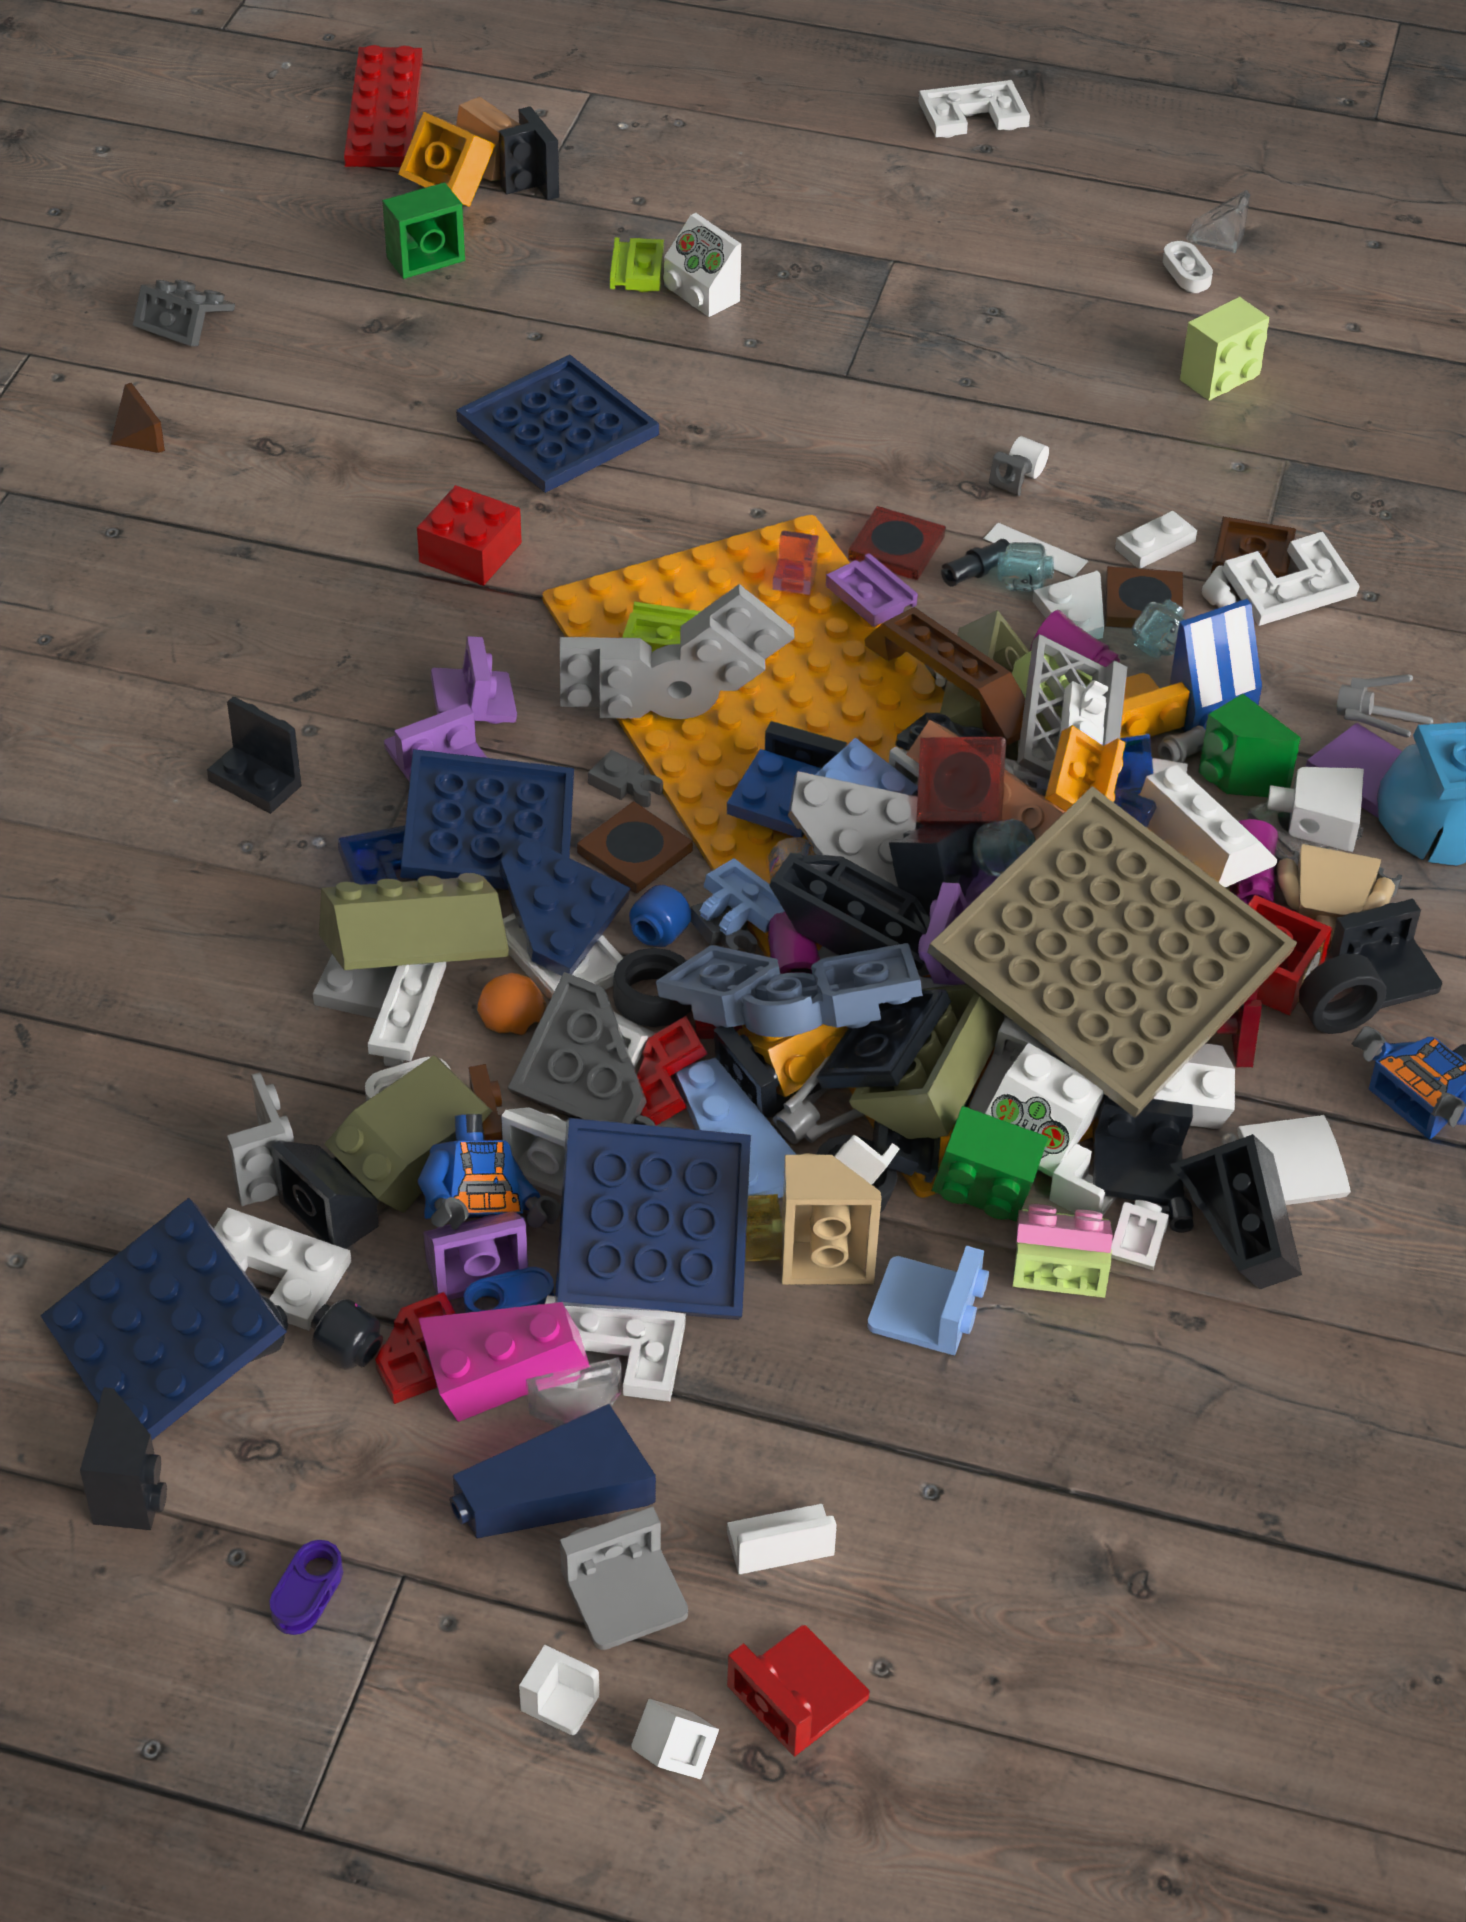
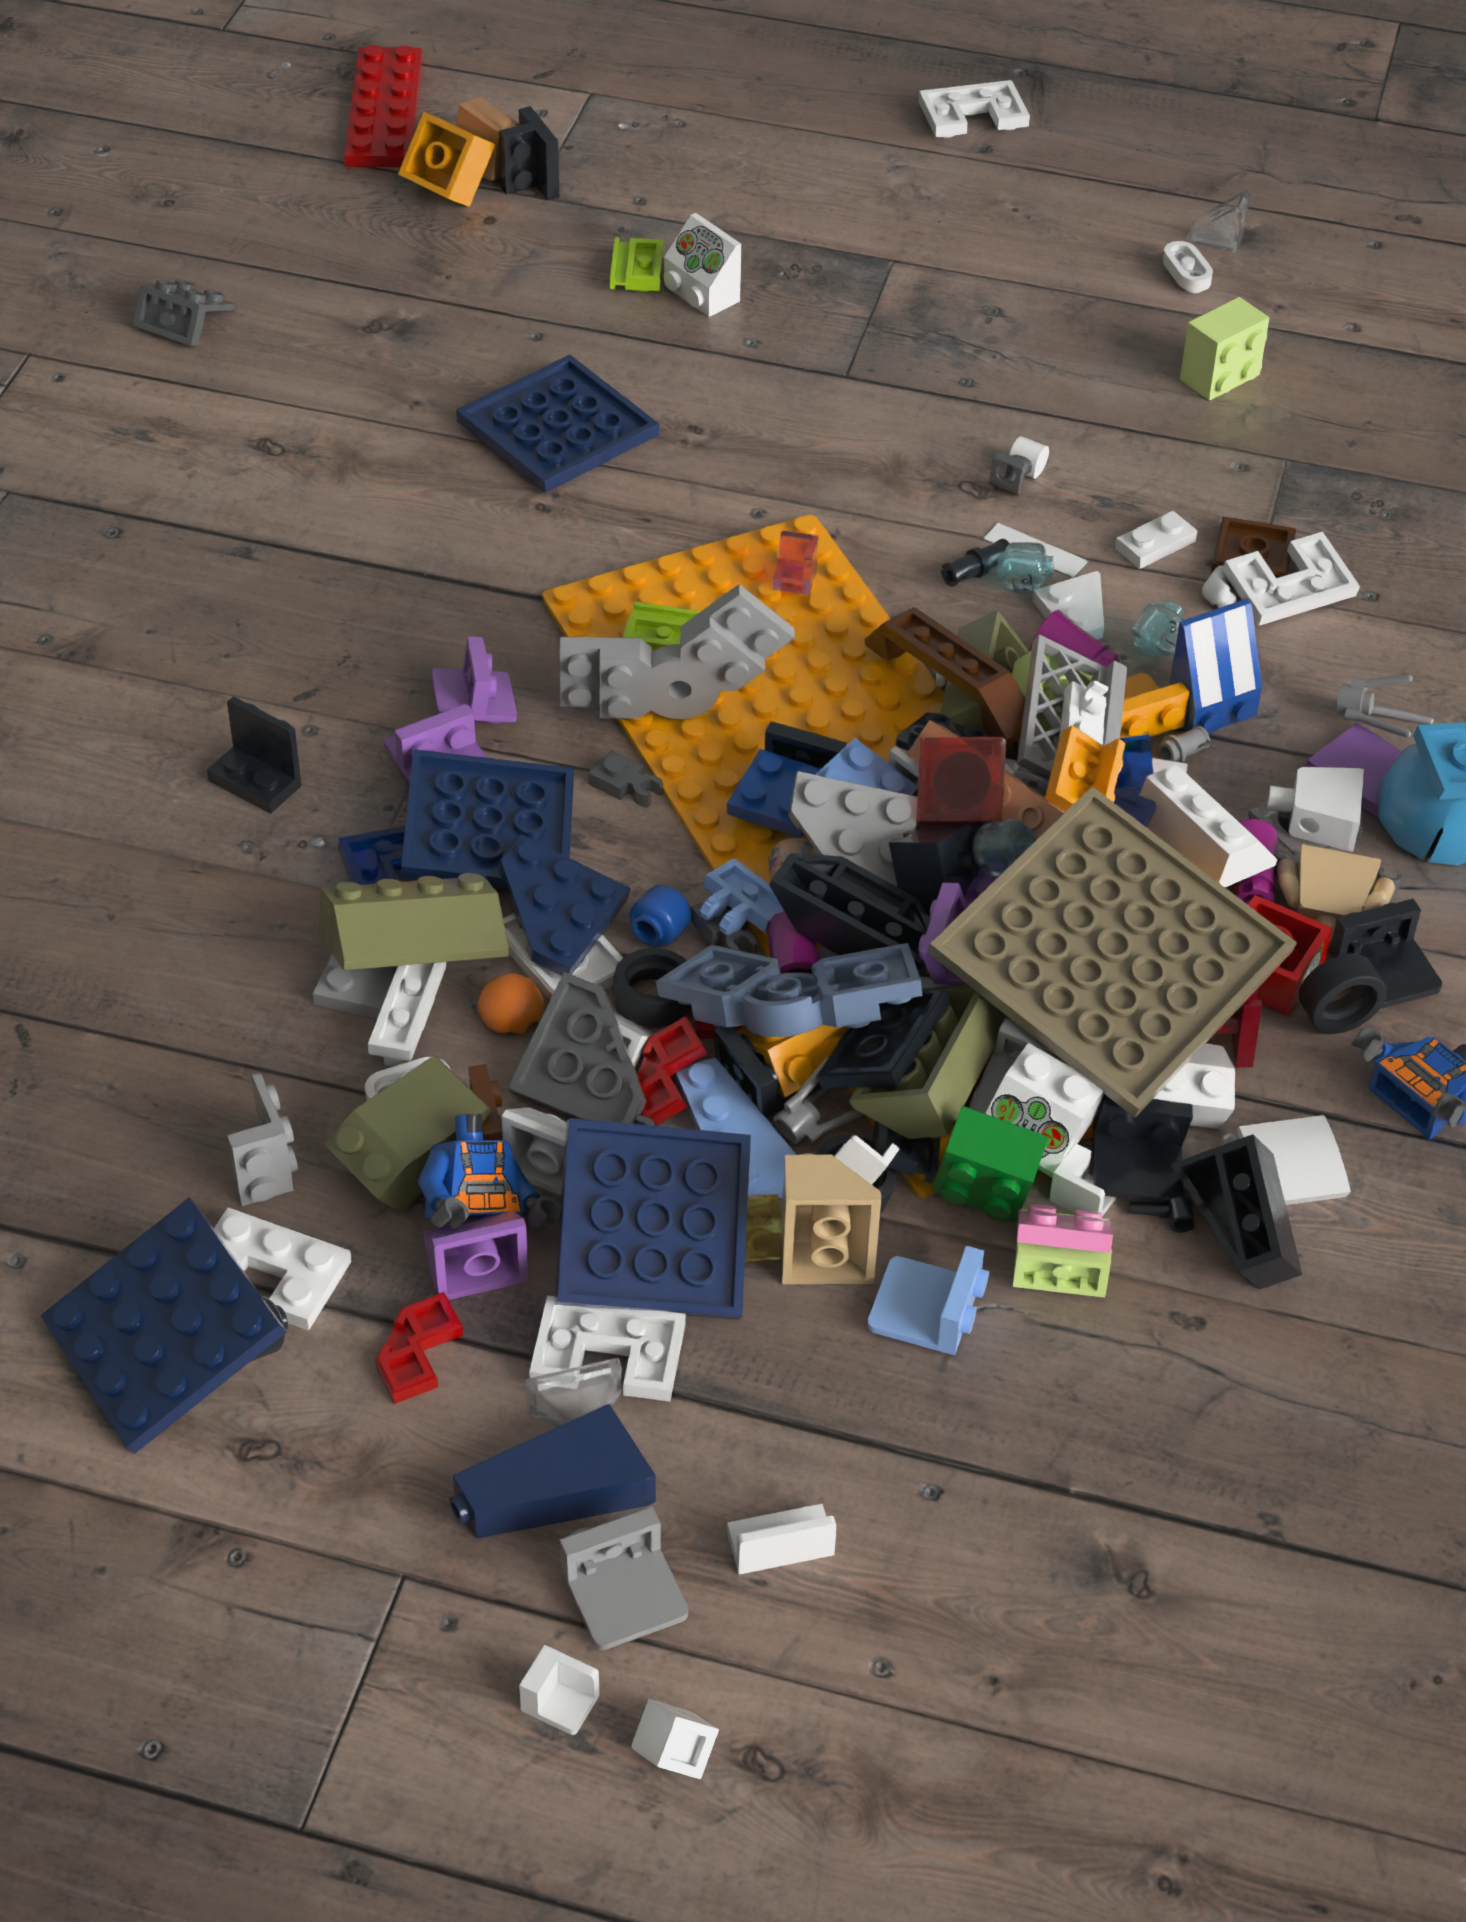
(121, 1468): black slope -> none
(137, 423): reddish brown slope -> none
(302, 1596): dark purple piece -> none
(323, 1194): black slope -> none
(346, 1334): black head -> none
(424, 230): green brick -> none
(469, 535): red brick -> none
(490, 1354): dark pink wedge -> none
(511, 1289): blue piece -> none
(635, 847): reddish brown tile -> none
(795, 1688): red bracket -> none
(871, 590): medium lavender plate -> none
(898, 541): clear red tile -> none
(1133, 588): reddish brown tile -> none
(1139, 1234): white bracket -> none
(1247, 749): green slope -> none

